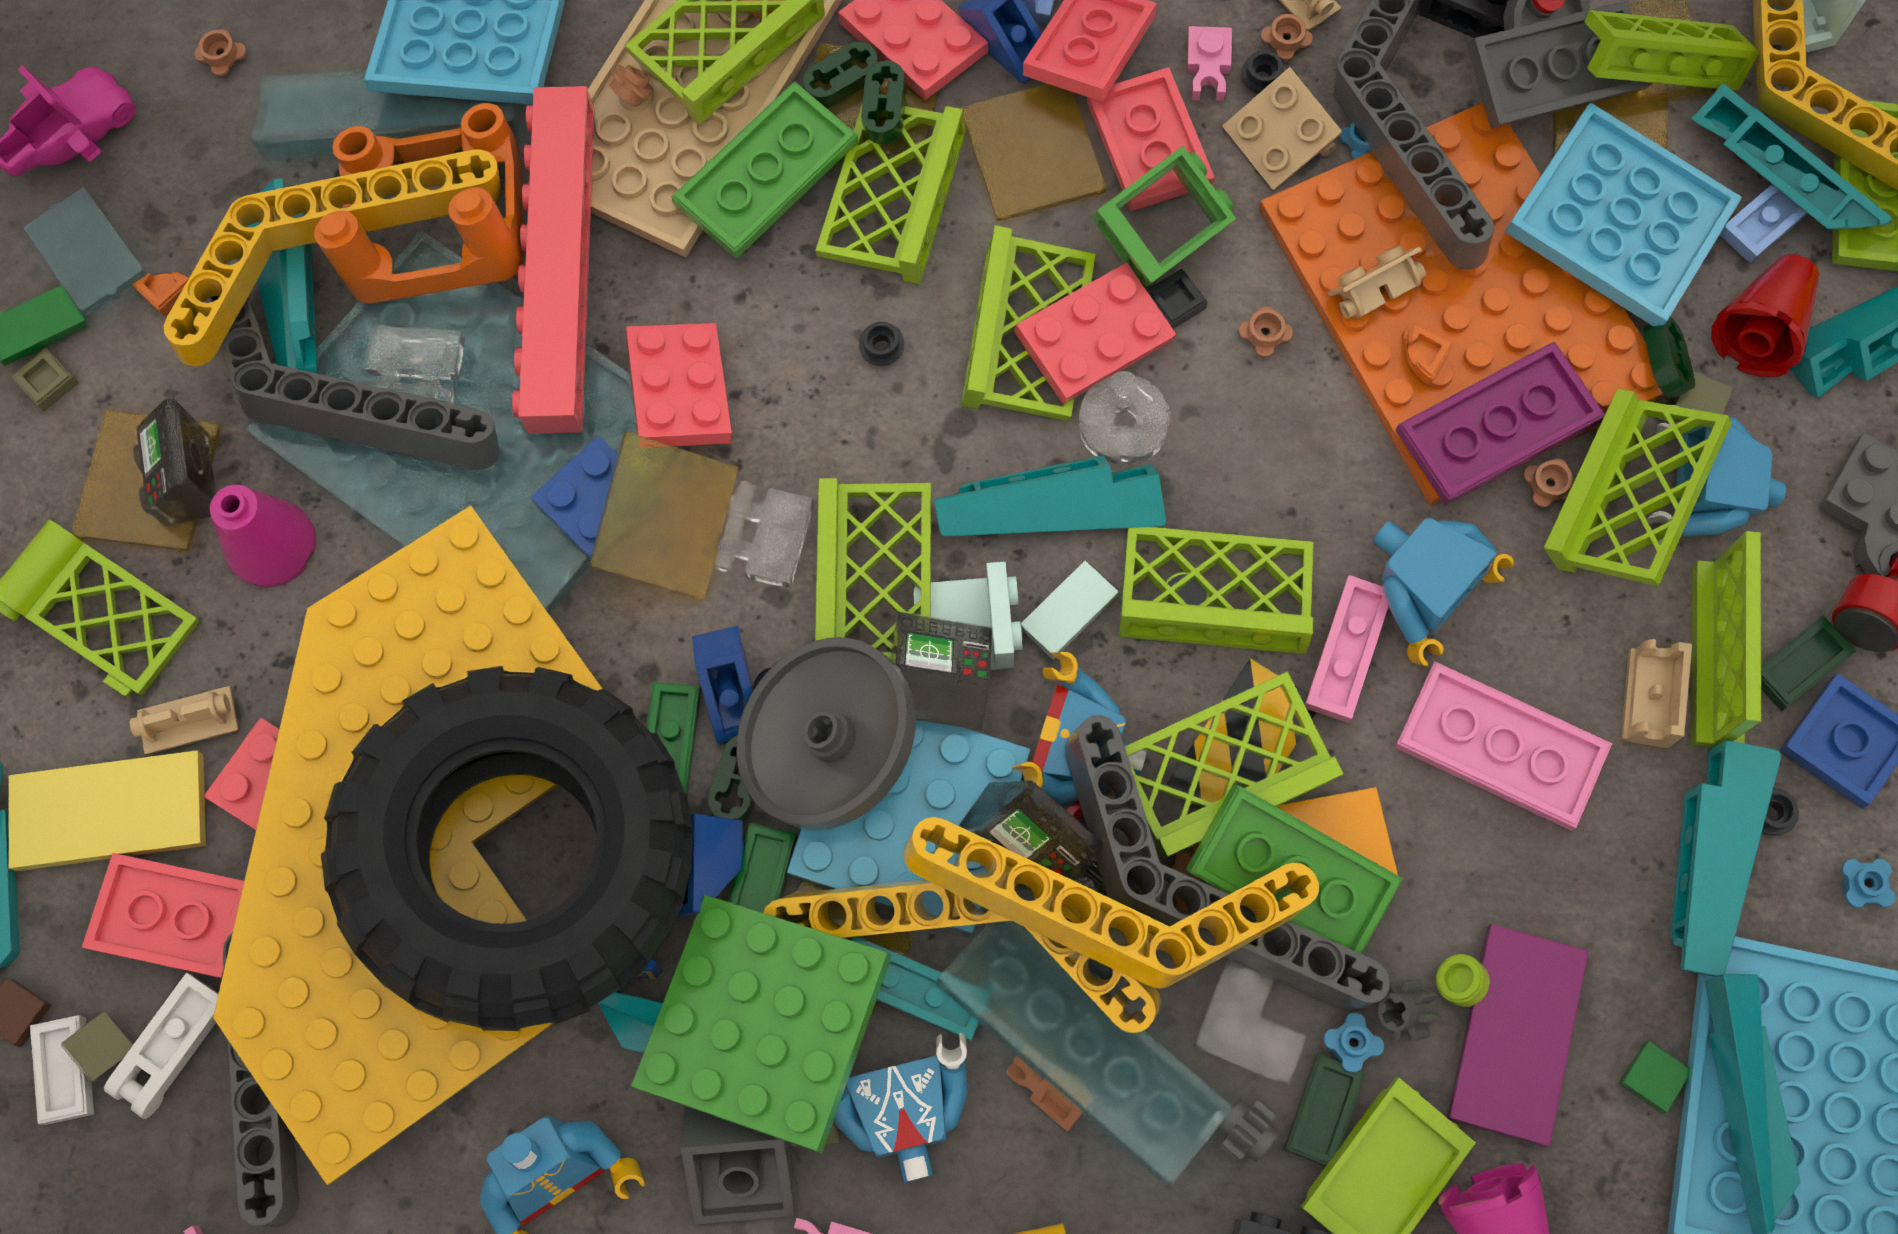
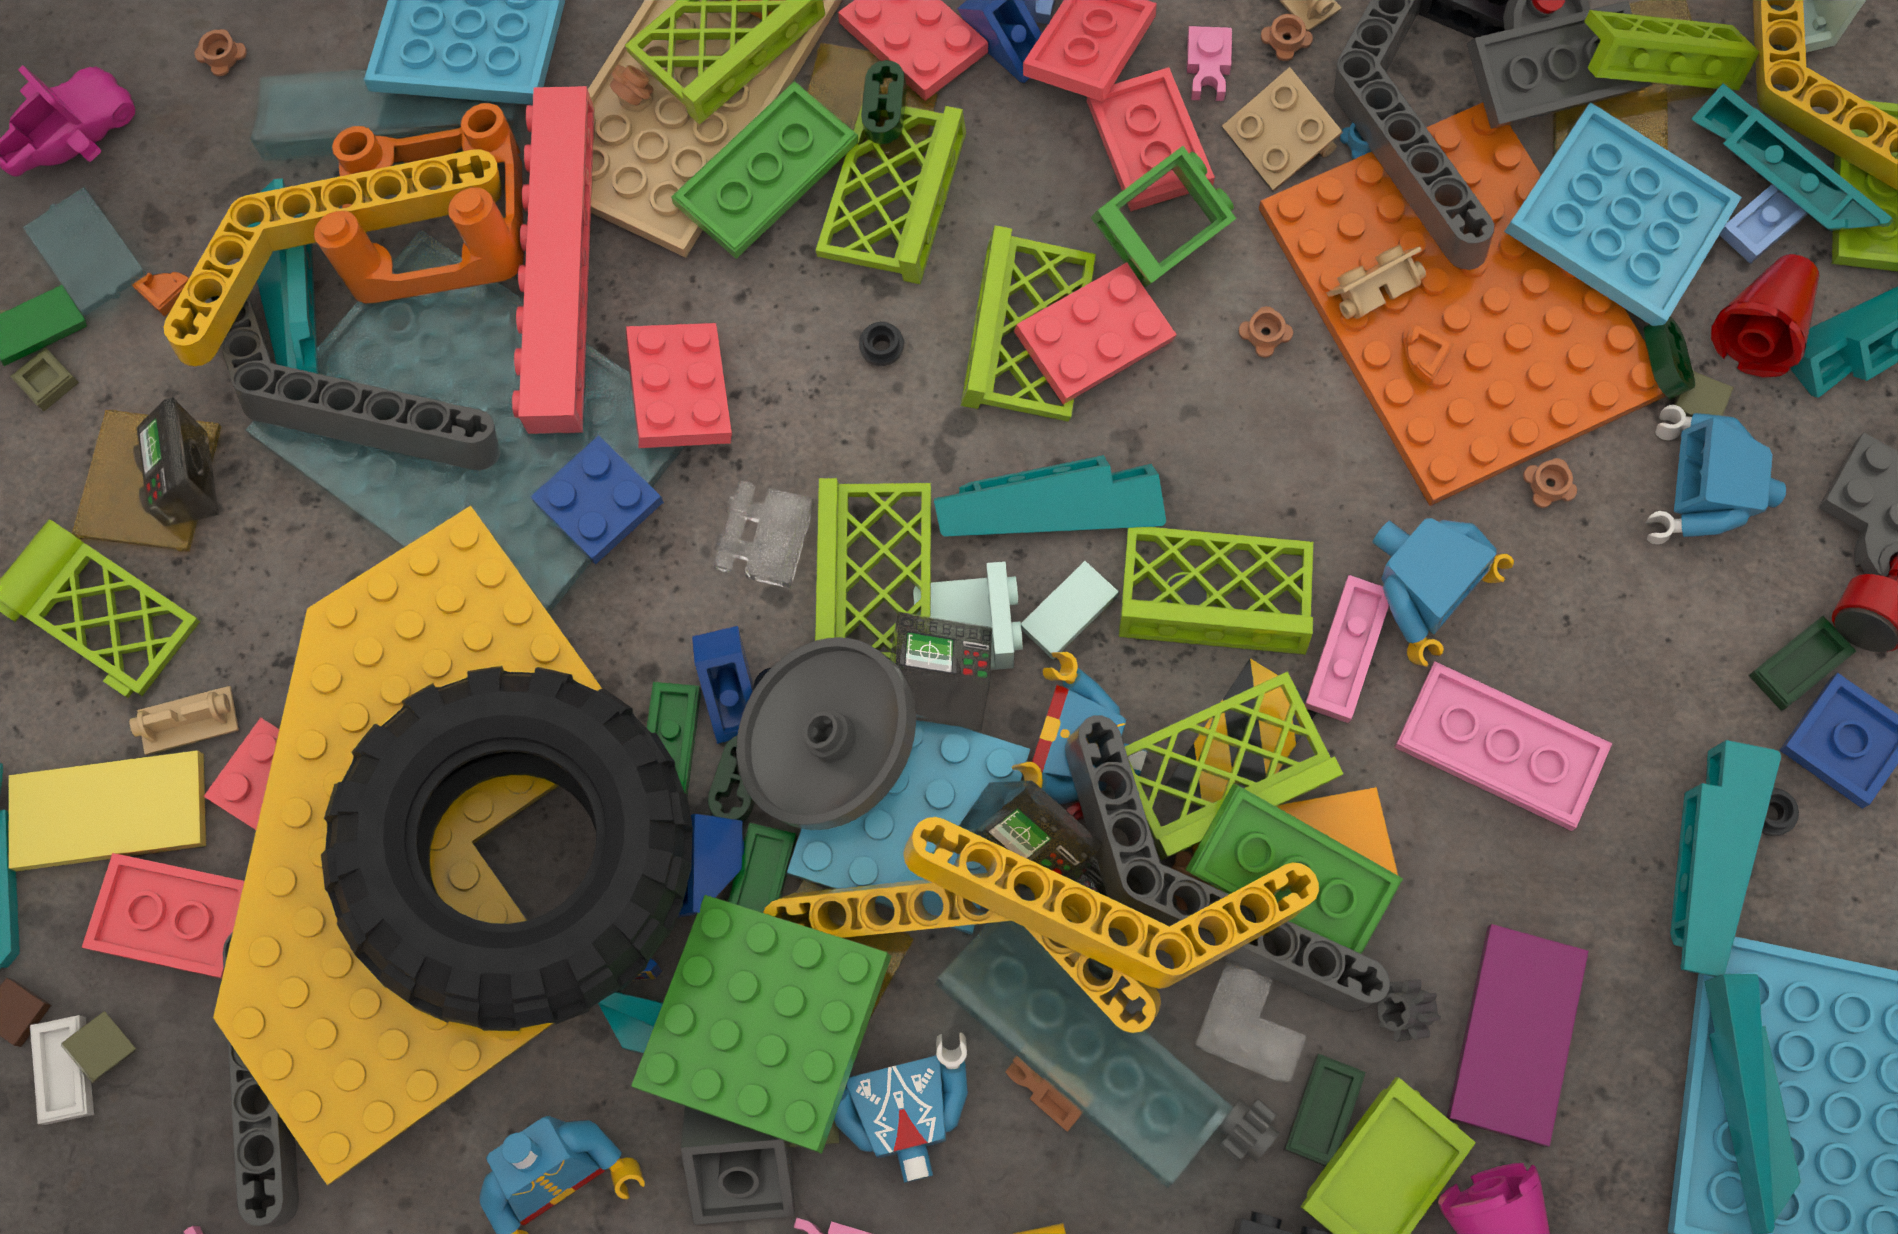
(165, 1046): white plate -> none
(262, 535): dark pink cone -> none
(415, 353): clear plate -> none
(663, 516): clear yellow piece -> none
(840, 73): dark green beam -> none
(914, 991): teal plate -> none
(1032, 150): clear yellow piece -> none
(1130, 394): clear plate -> none
(1177, 298): black tile -> none
(1261, 61): black plate -> none
(1352, 1057): dark azure plate -> none
(1462, 980): lime tile -> none
(1500, 423): magenta tile -> none
(1598, 486): lime fence -> none
(1655, 1077): green tile -> none
(1656, 694): tan hinge -> none
(1726, 644): lime fence -> none
(1858, 893): dark azure plate -> none

